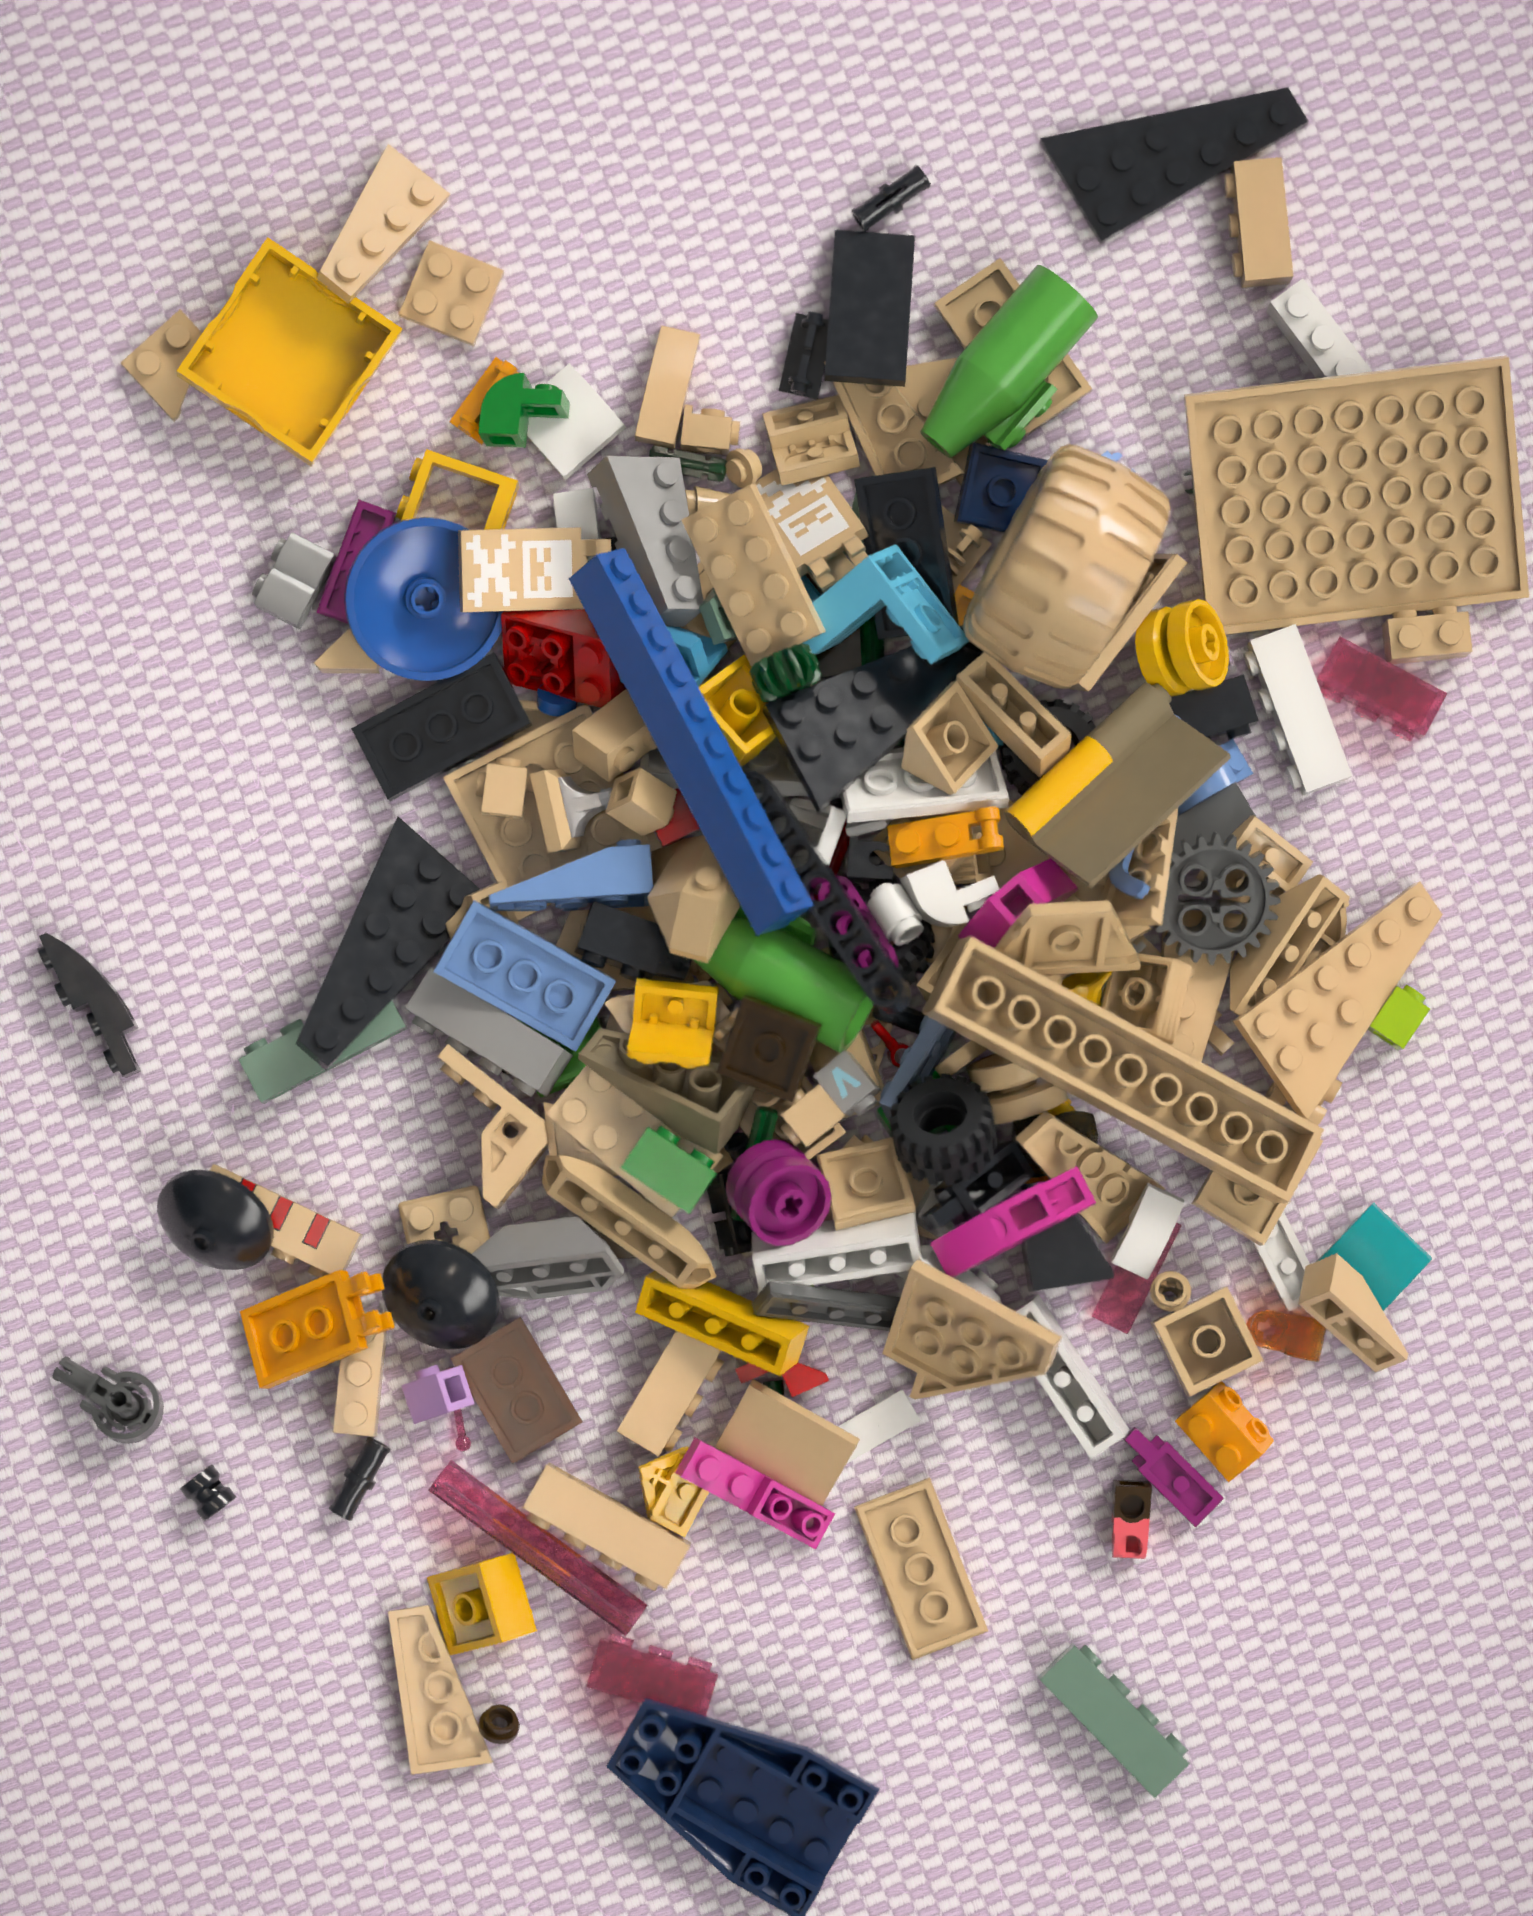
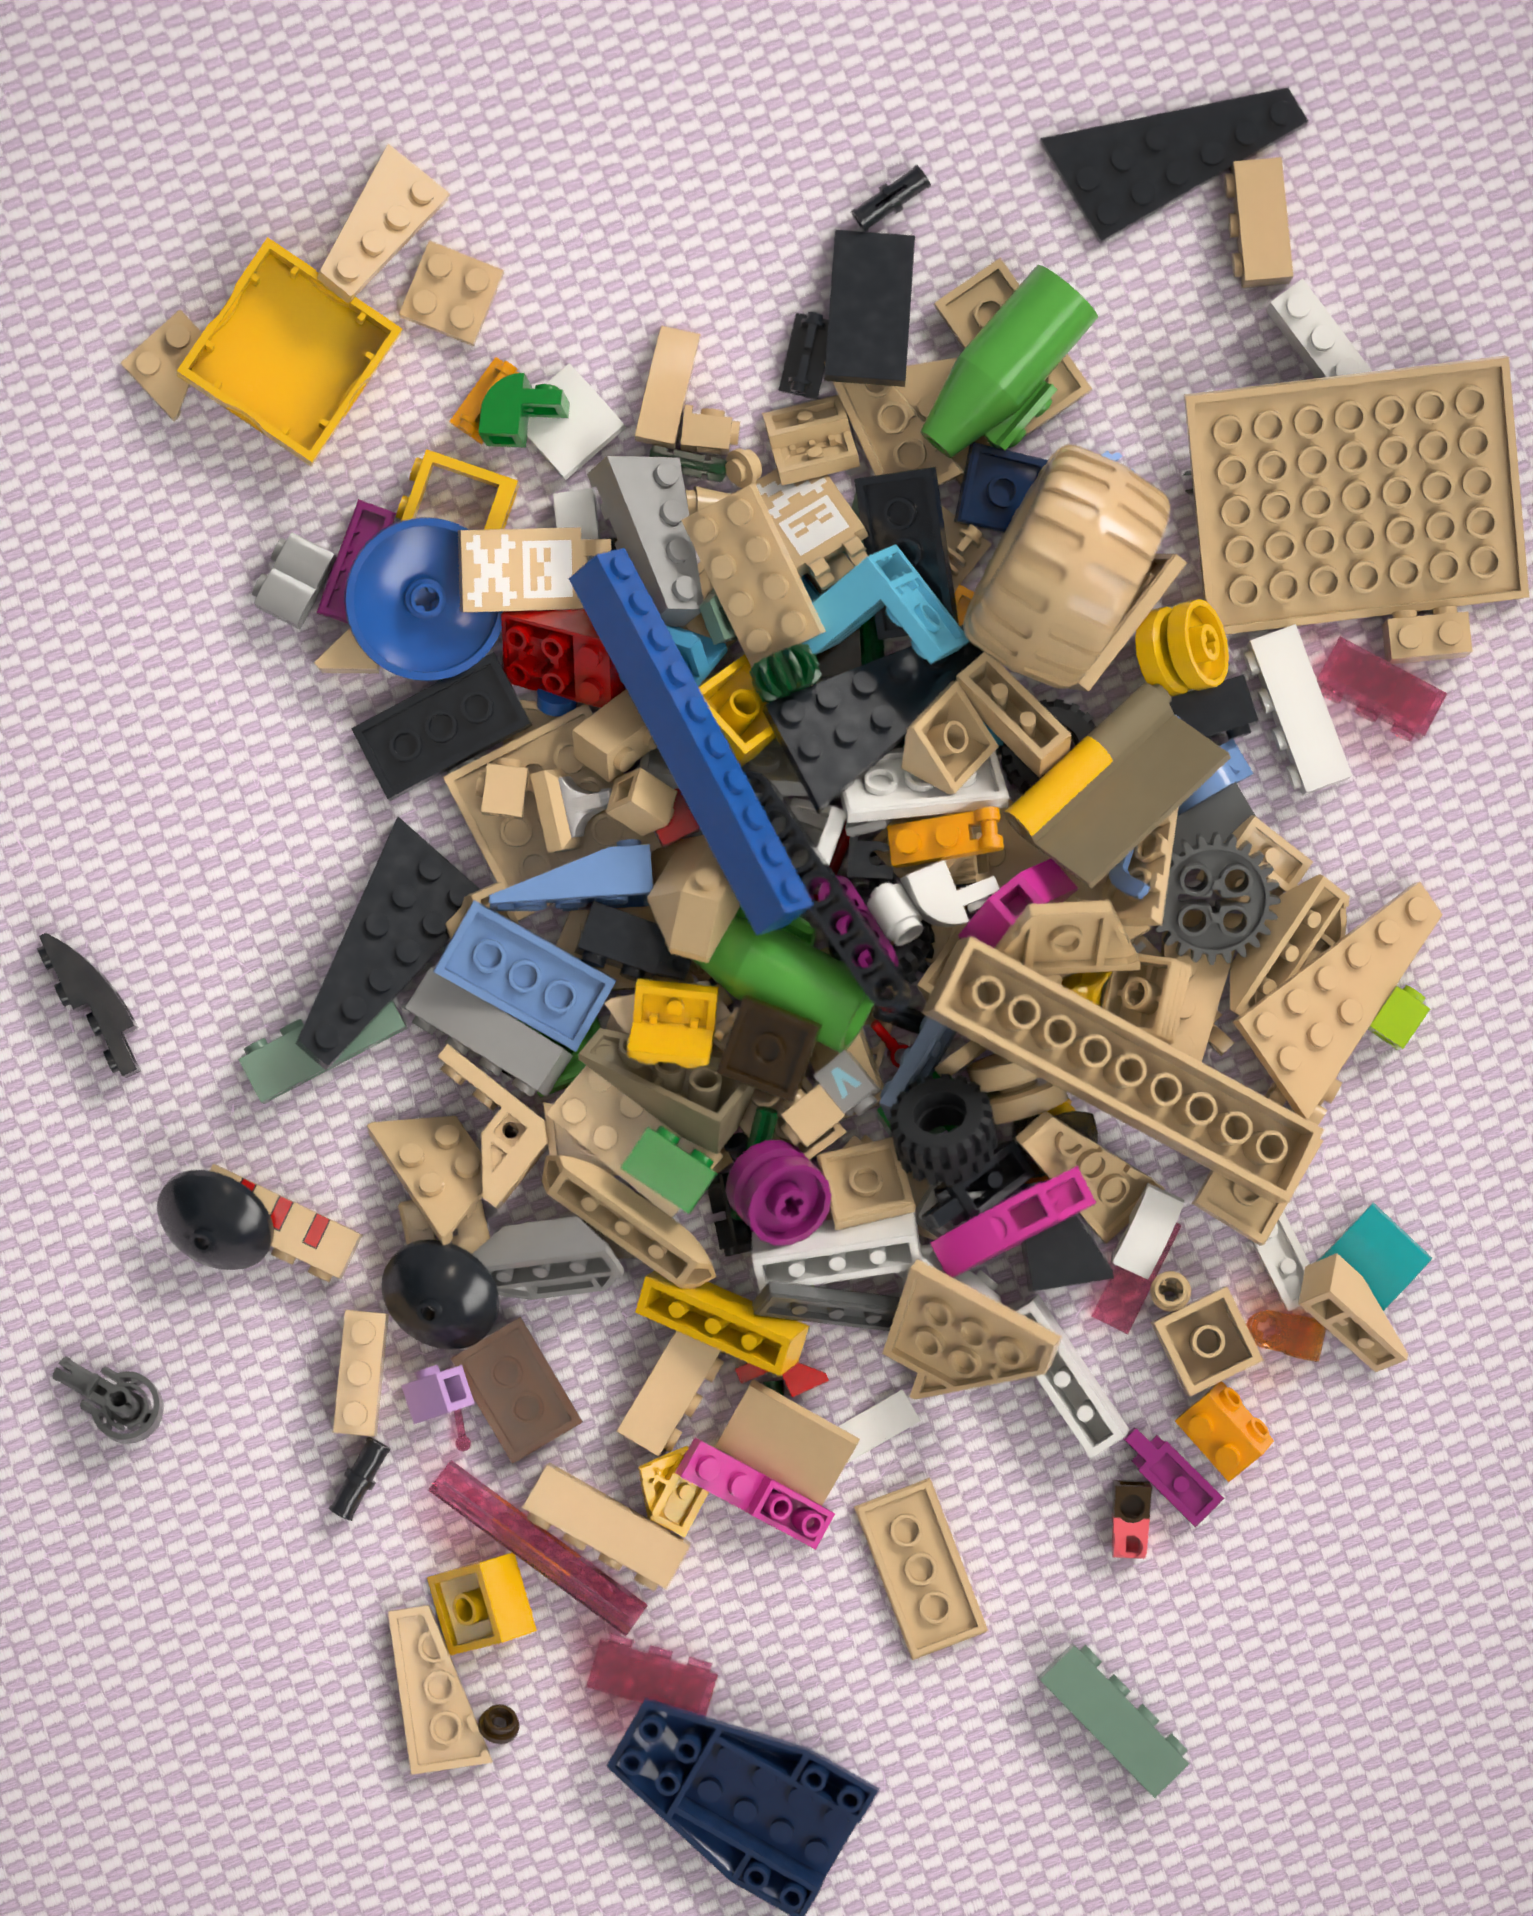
(208, 1492): black wheel -> none
(312, 1326): light orange tile -> none
(435, 1166): none -> tan wing

